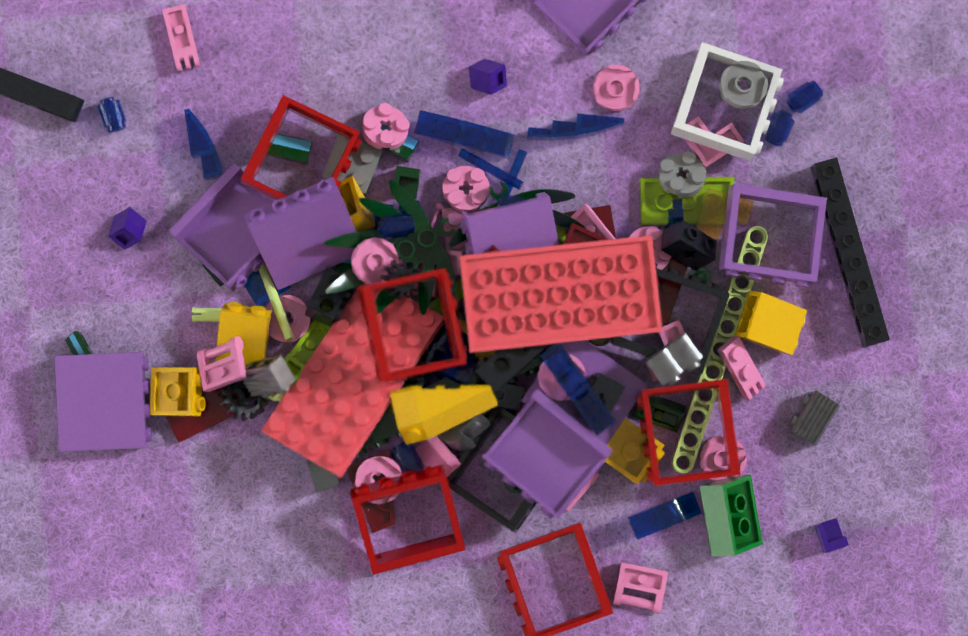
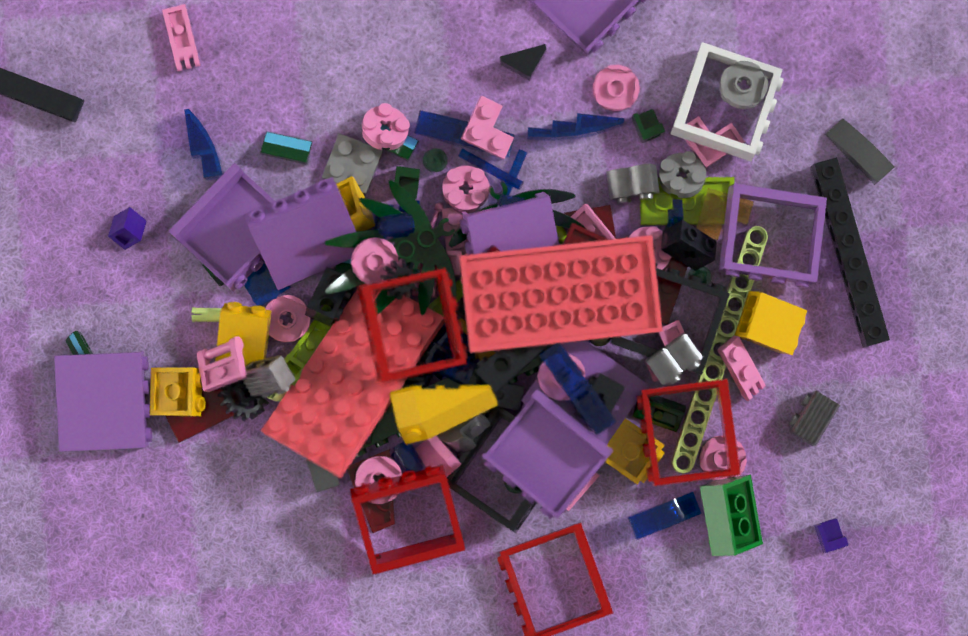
(112, 114): clear blue brick -> none
(276, 303): yellowish green bar -> none
(284, 106): red window -> none
(435, 160): none -> clear green tile
(481, 130): none -> bright pink plate
(488, 76): dark purple panel -> none
(524, 61): none -> black slope
(632, 182): none -> flat silver brick
(640, 579): bright pink plate -> none
(647, 125): none -> dark green panel
(779, 128): clear blue brick -> none
(804, 97): clear blue brick -> none
(860, 151): none -> dark grey slope

